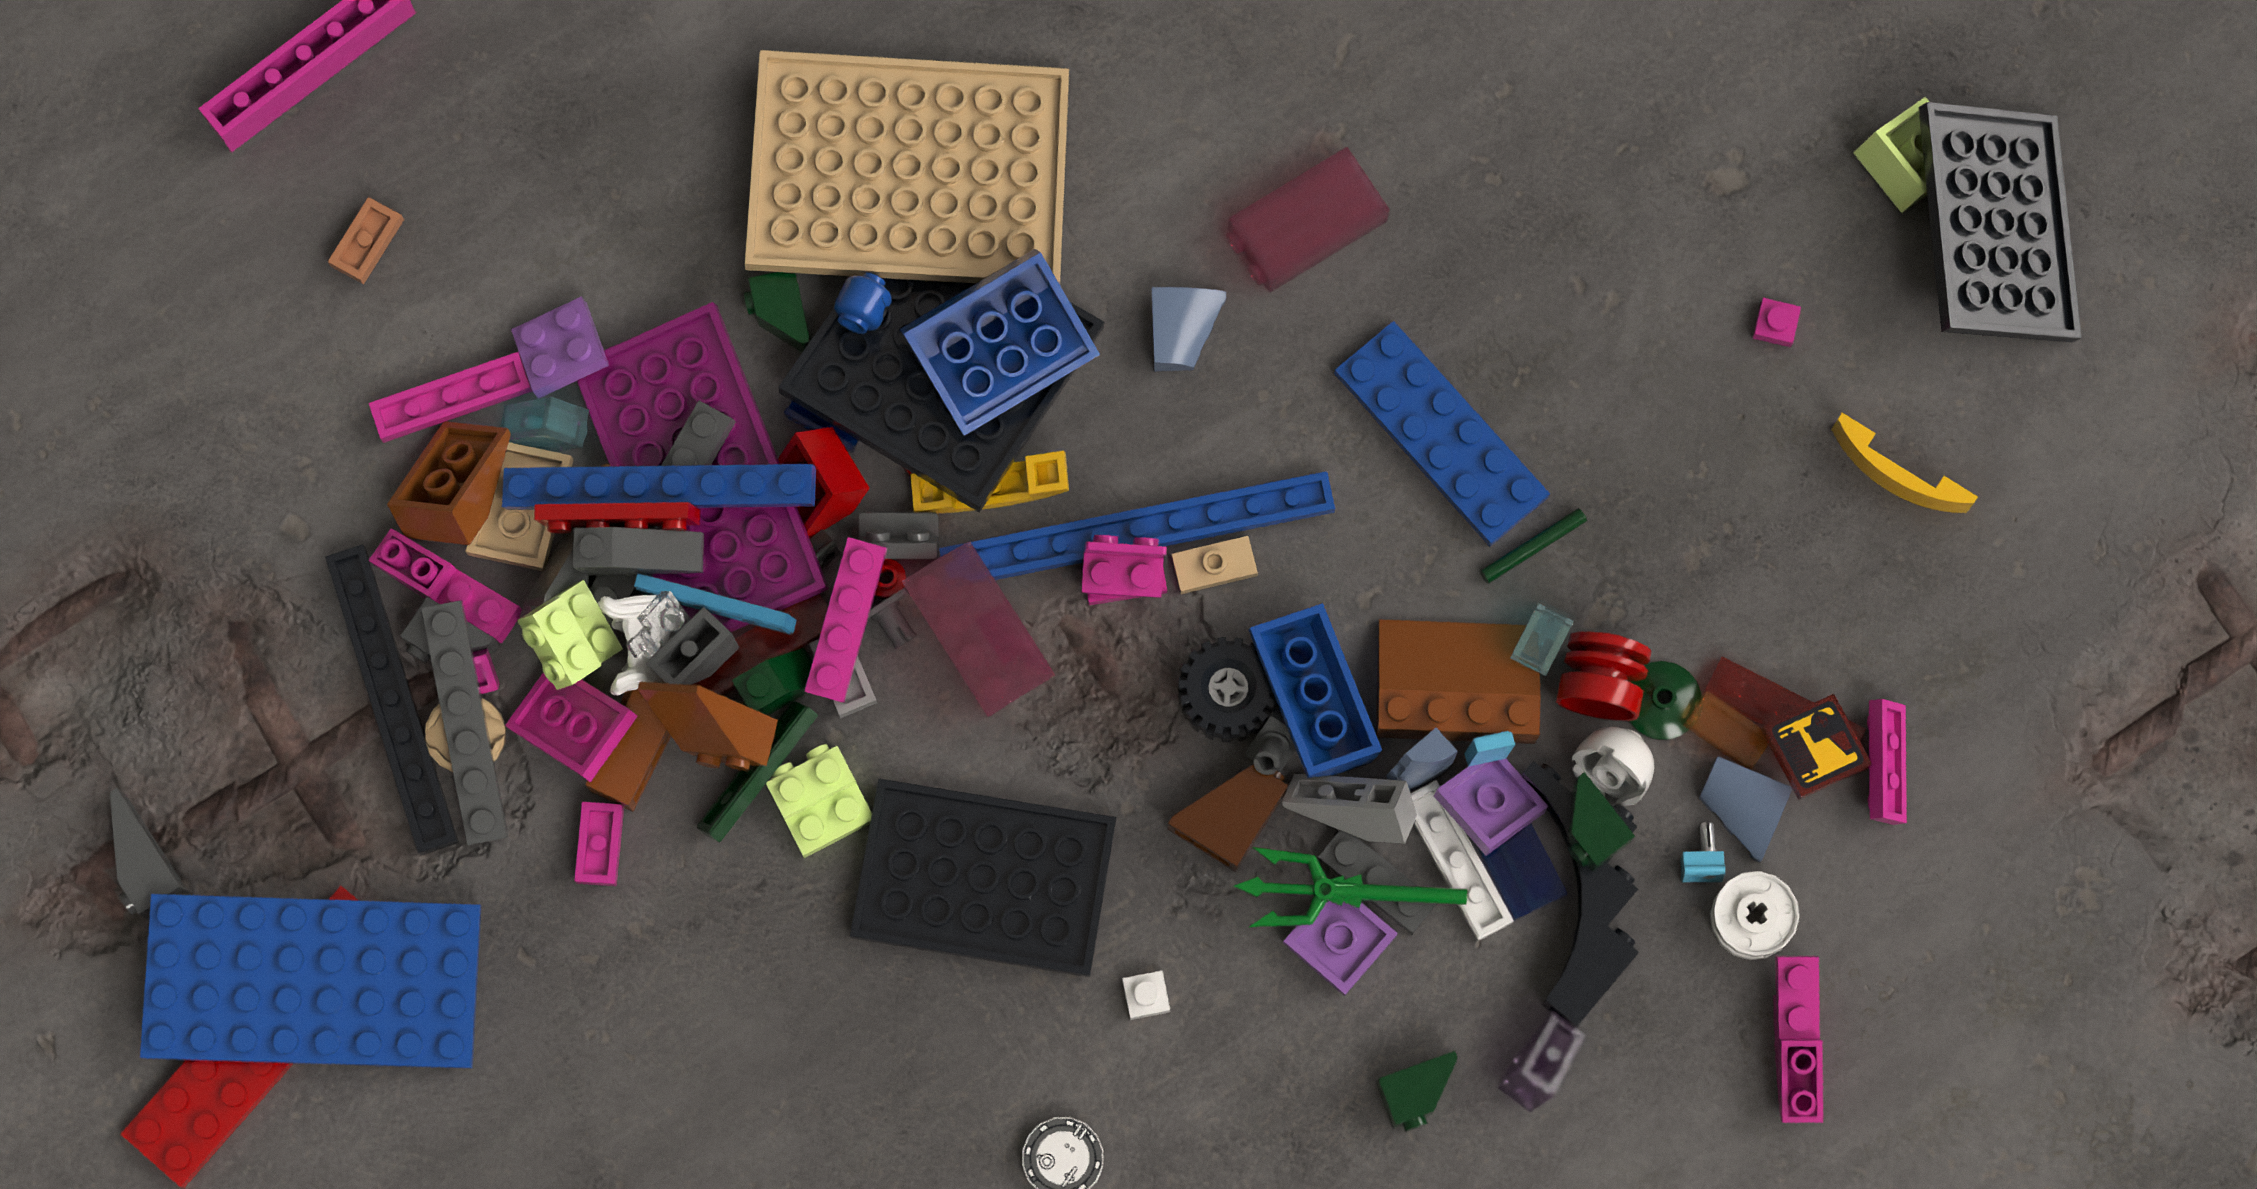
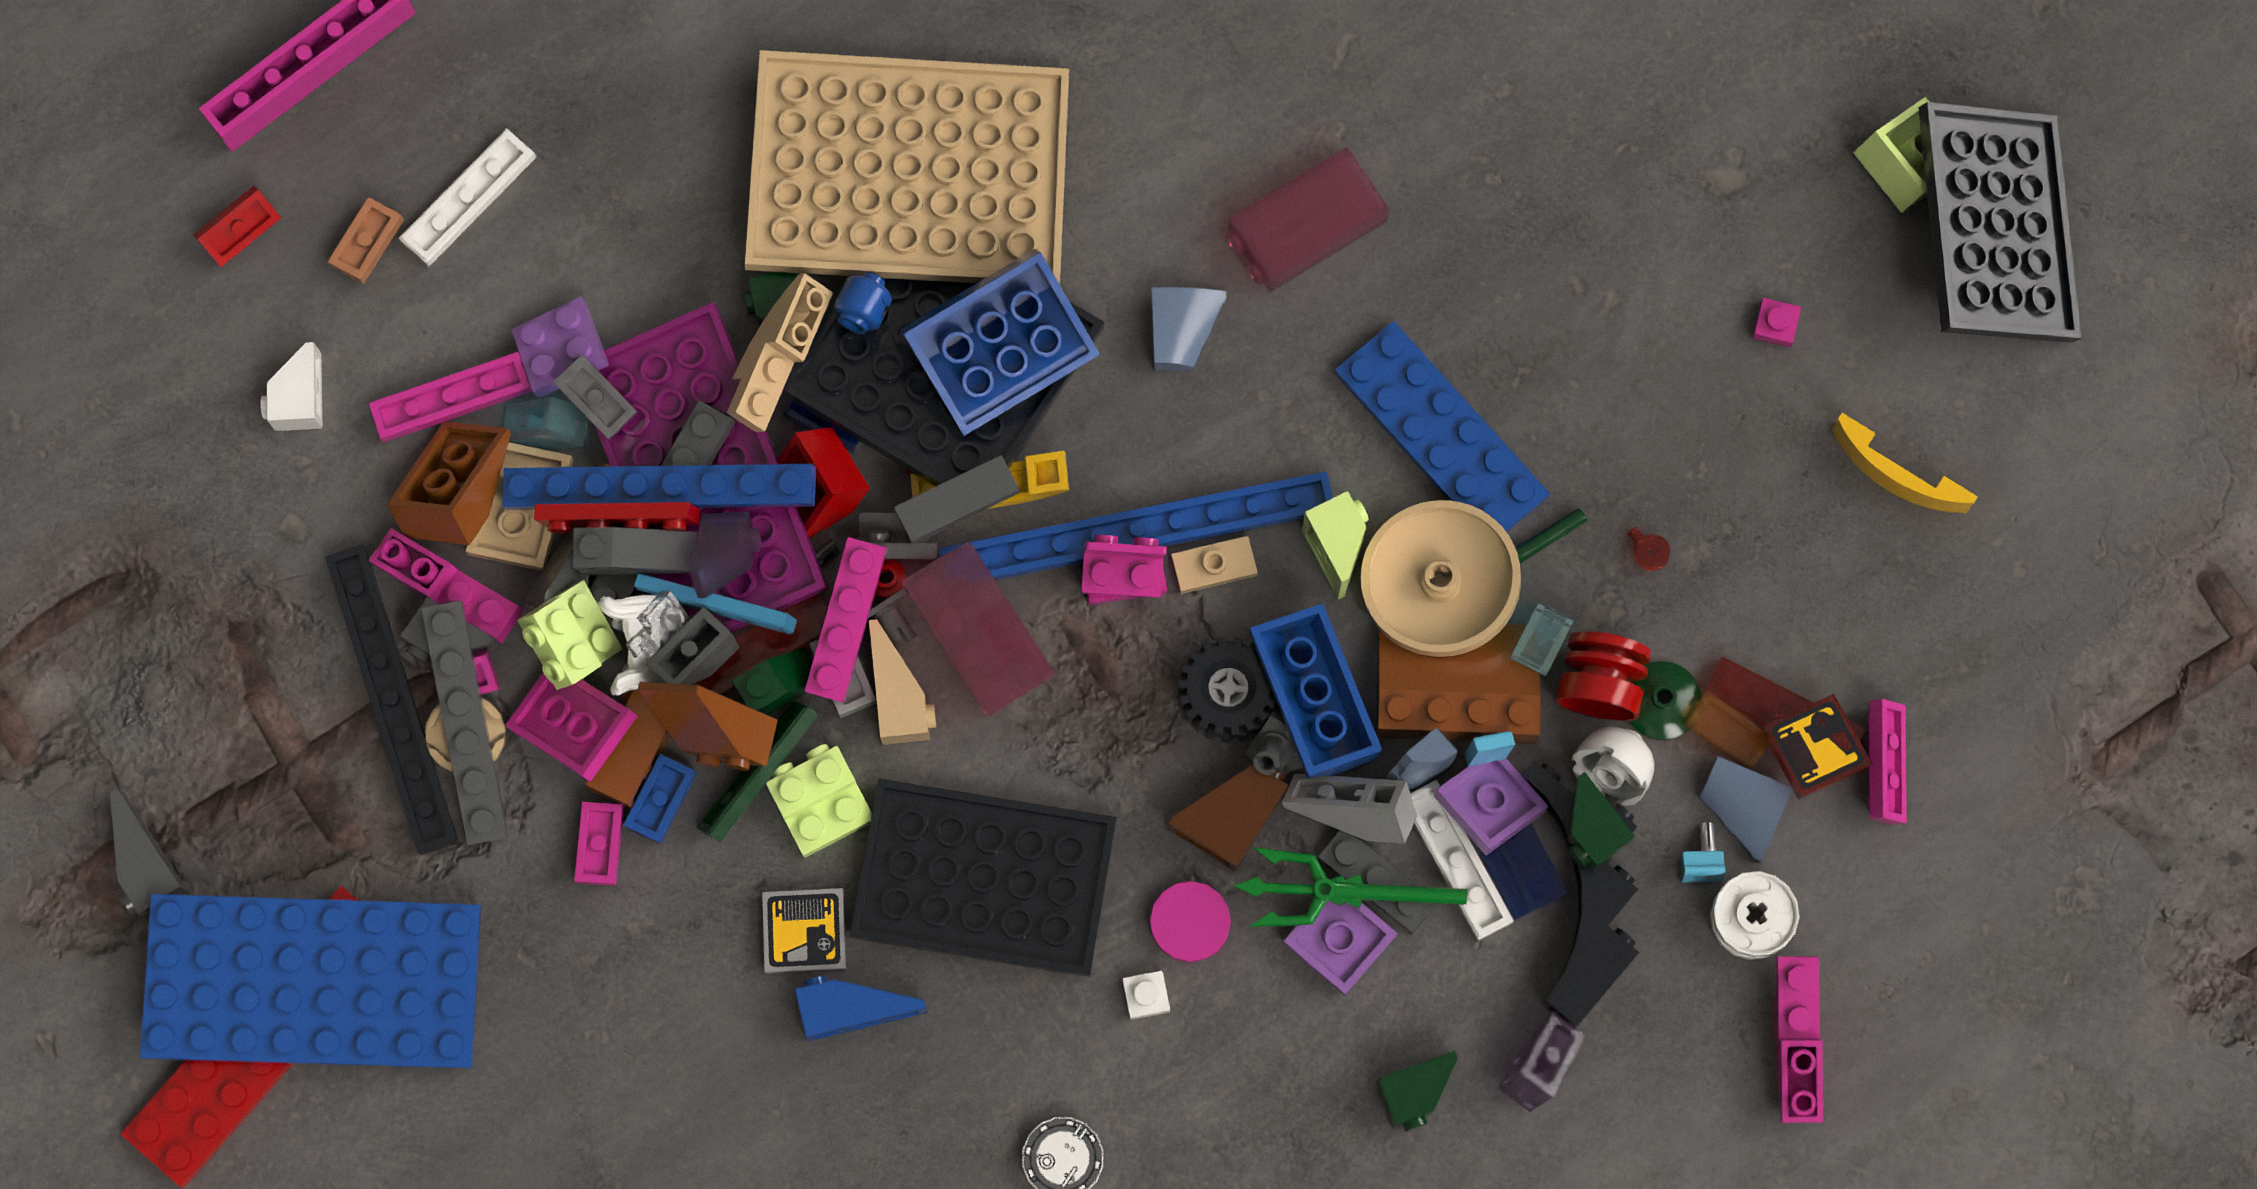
(237, 226): none -> red plate
(296, 392): none -> white slope
(467, 197): none -> white tile
(595, 397): none -> flat silver plate
(660, 799): none -> blue plate
(722, 550): none -> clear purple slope
(774, 349): none -> tan slope
(804, 931): none -> tile
(843, 1007): none -> blue slope
(900, 700): none -> tan slope
(956, 499): none -> dark grey tile
(1190, 922): none -> dark pink tile
(1335, 537): none -> yellowish green slope
(1441, 578): none -> tan dish
(1646, 543): none -> clear red piece

